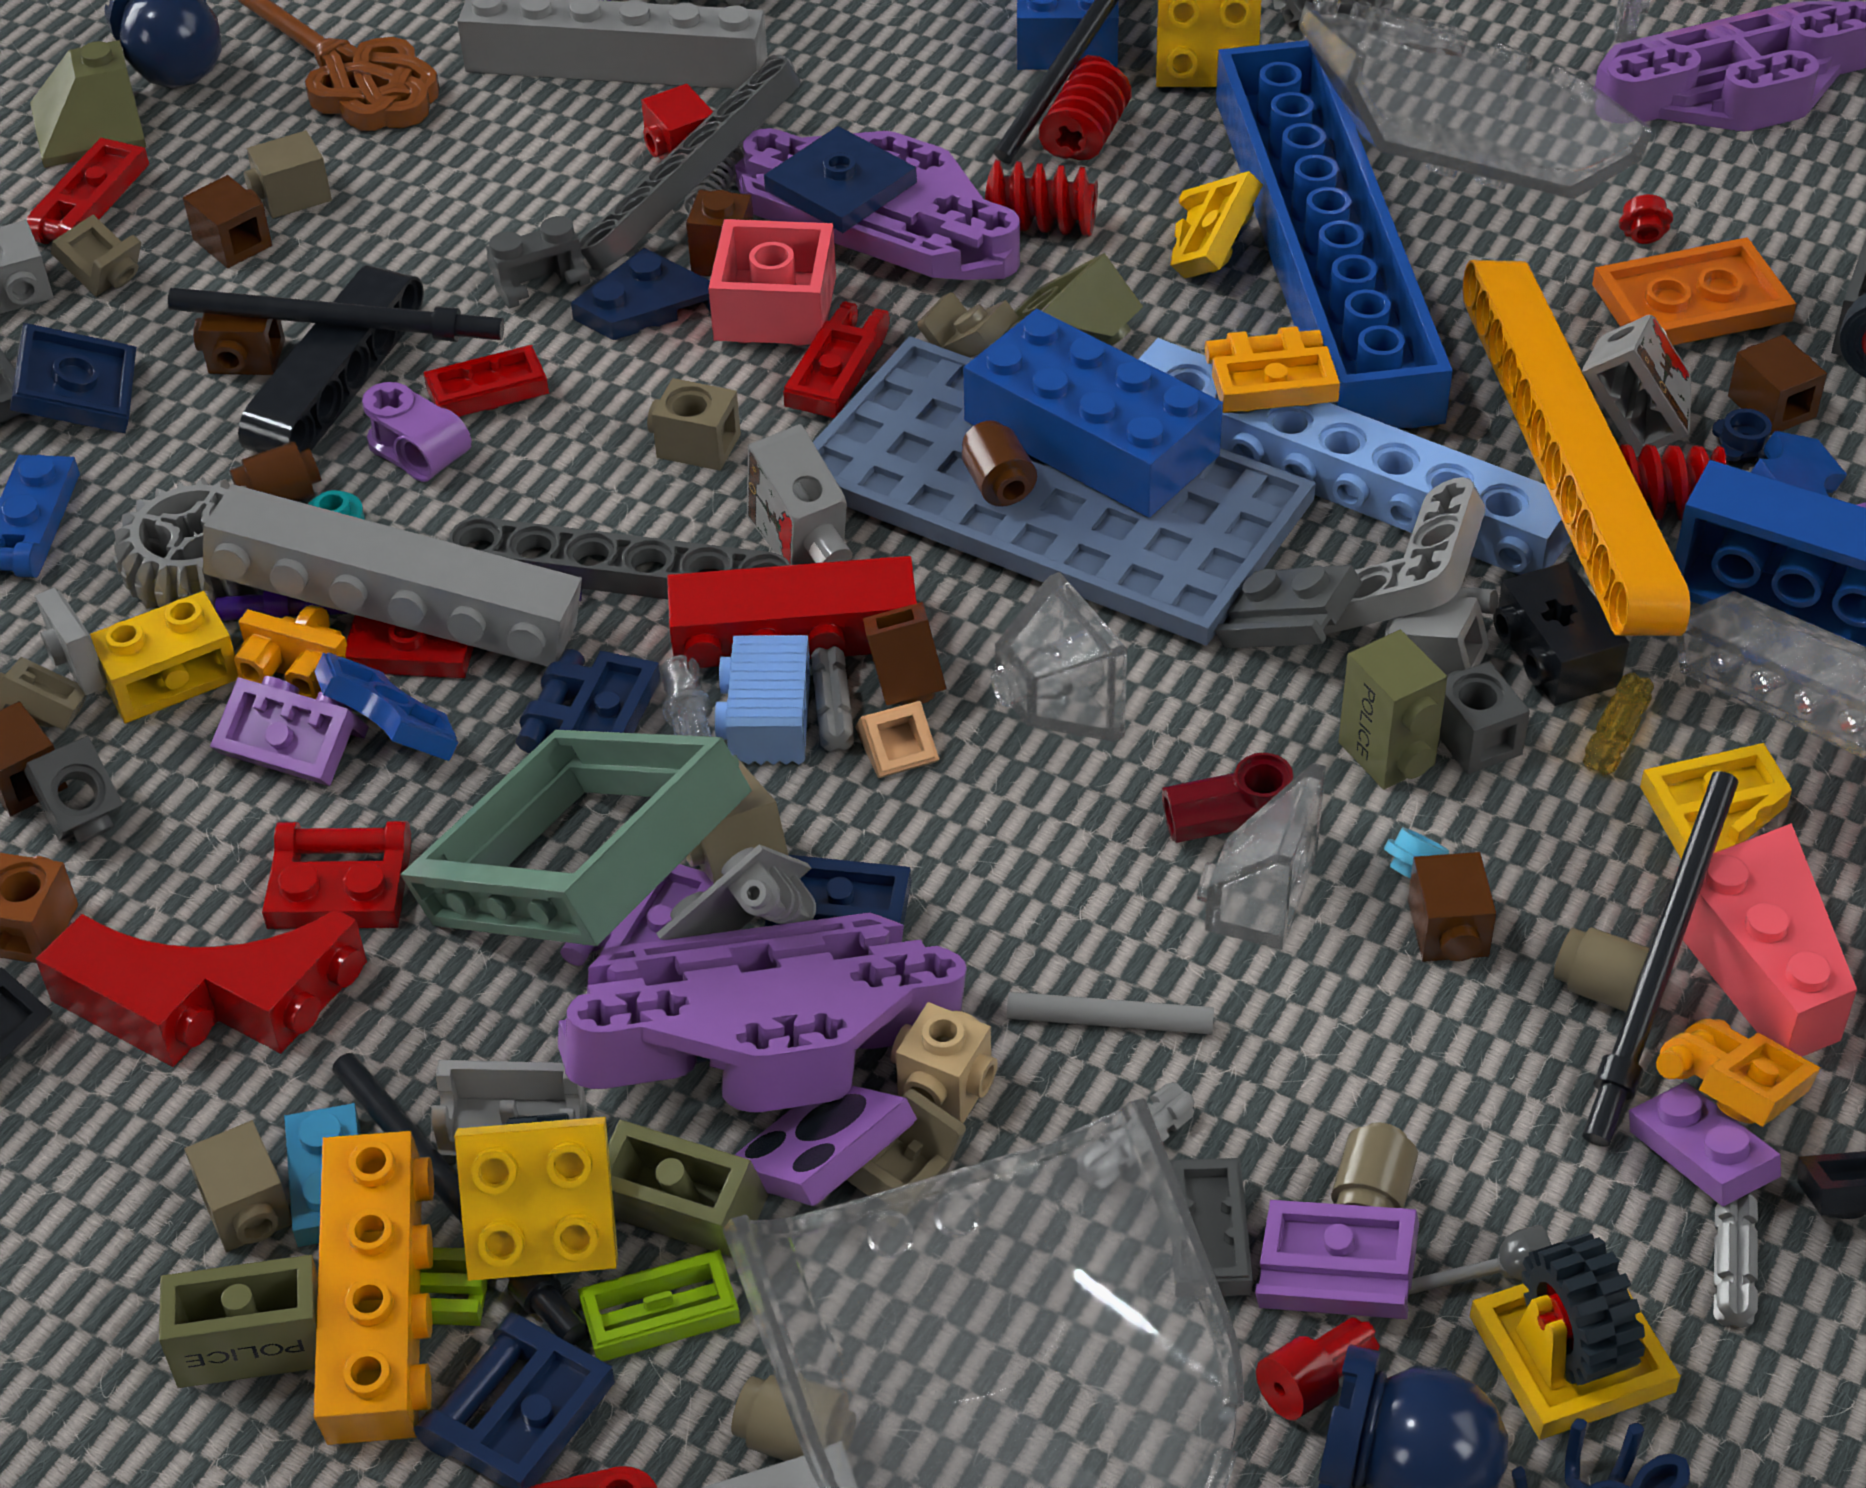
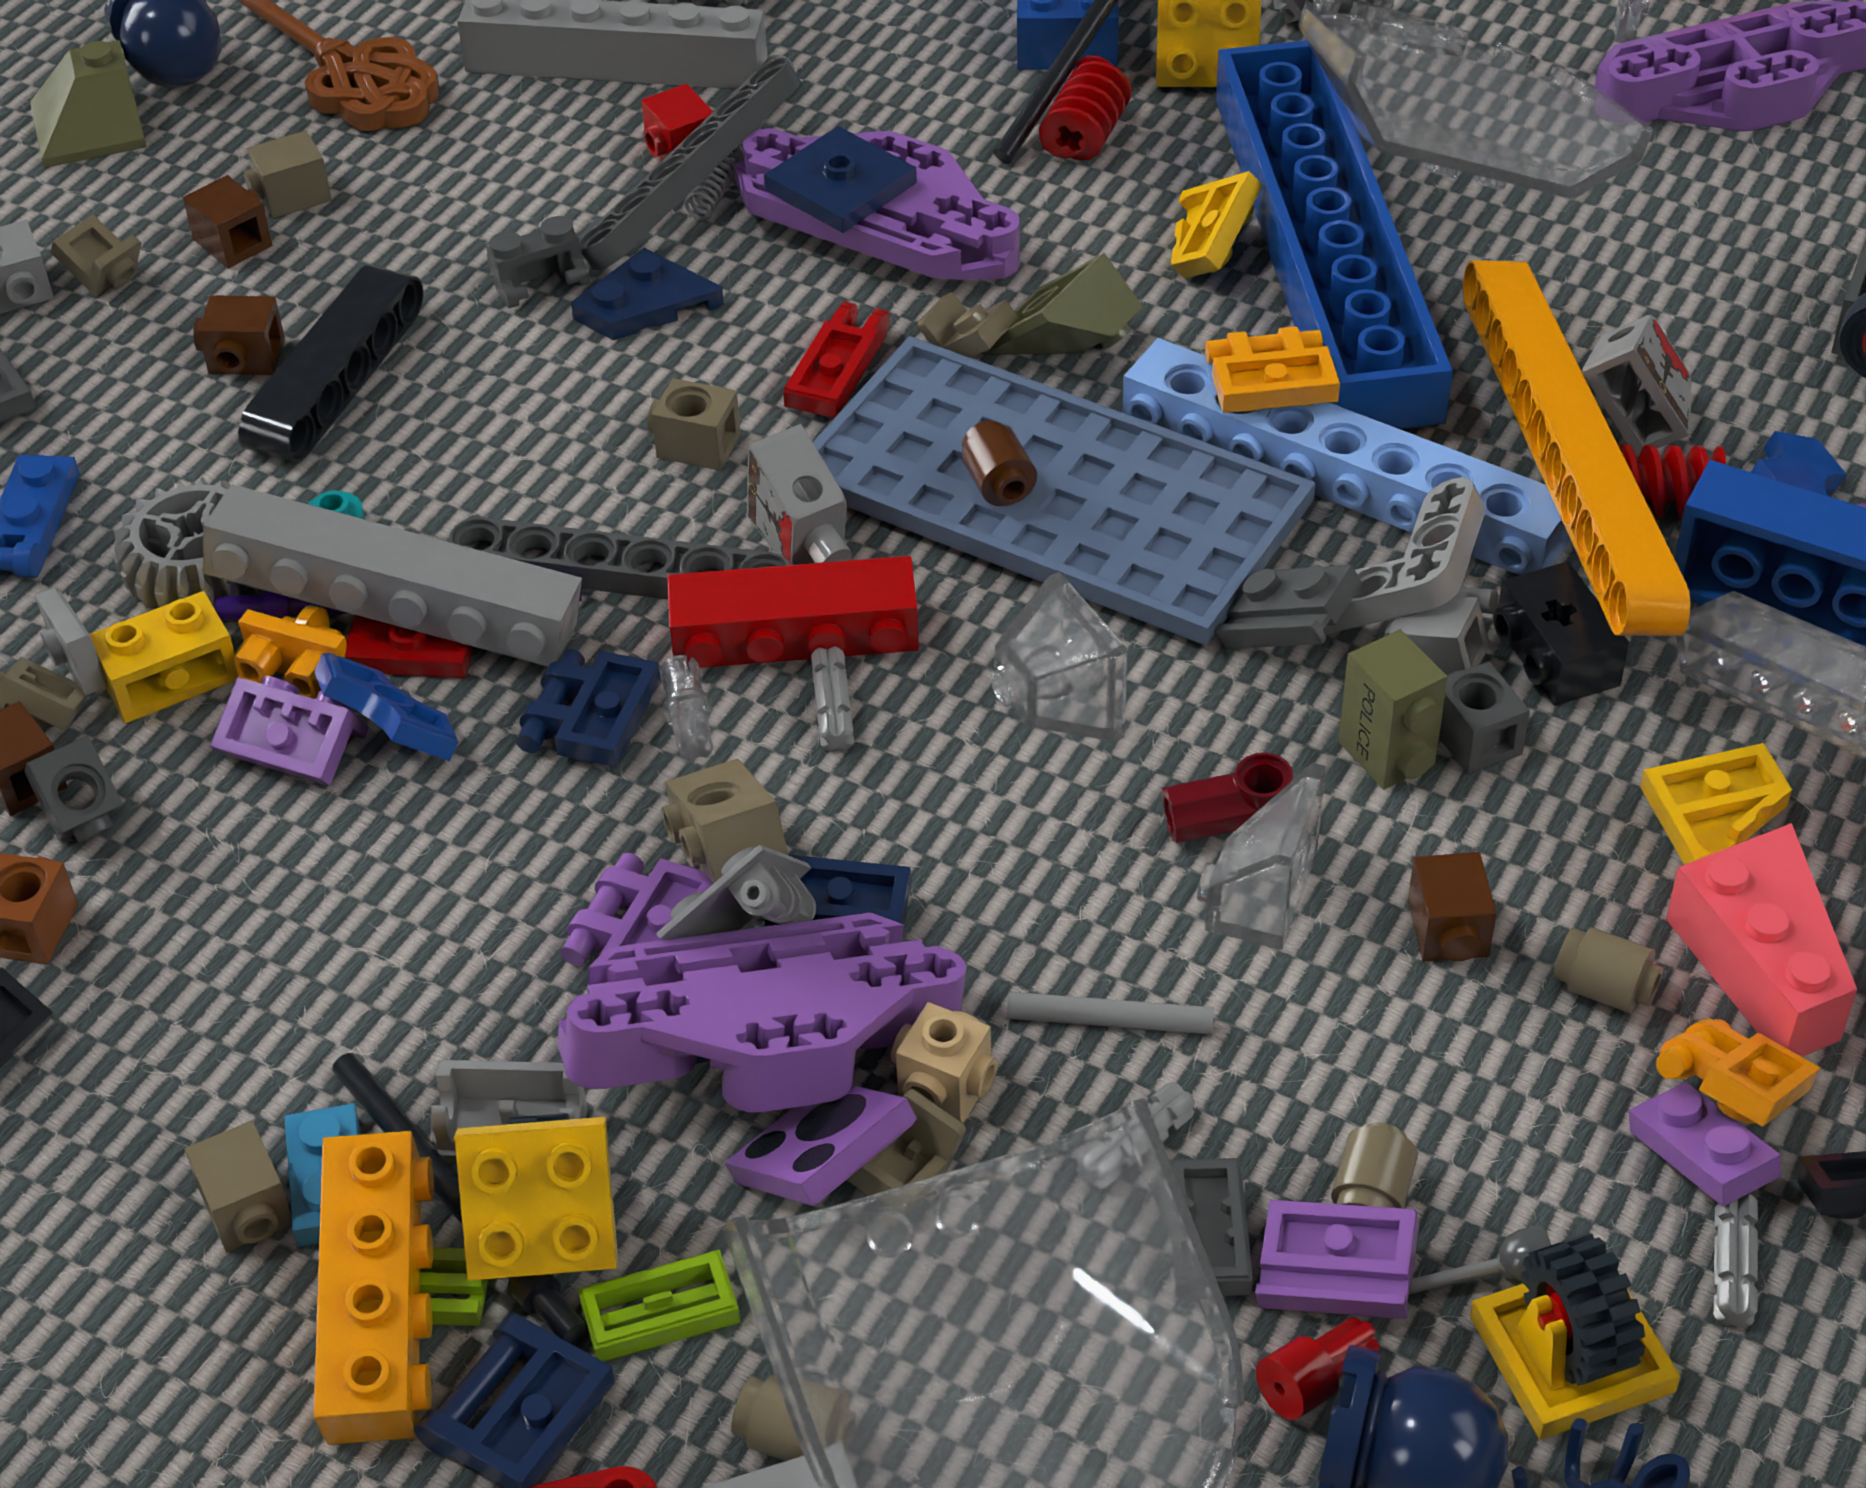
(73, 378): dark blue plate -> none
(88, 188): red plate -> none
(174, 995): red arch -> none
(239, 1320): olive brick -> none
(279, 472): reddish brown brick -> none
(360, 889): red plate -> none
(413, 430): medium lavender piece -> none
(443, 323): black bar -> none
(466, 872): sand green window -> none
(487, 381): red plate -> none
(680, 1186): olive brick -> none
(706, 224): reddish brown brick -> none
(766, 698): light blue brick -> none
(772, 281): coral brick -> none
(897, 739): light nougat slope -> none
(904, 655): reddish brown brick -> none
(1045, 197): red piece -> none
(1094, 411): blue brick -> none
(1410, 845): medium azure plate -> none
(1618, 723): clear yellow axle -> none
(1620, 1071): black bar -> none
(1646, 218): red plate -> none
(1697, 291): orange plate -> none
(1743, 434): dark blue plate -> none
(1777, 382): reddish brown brick -> none

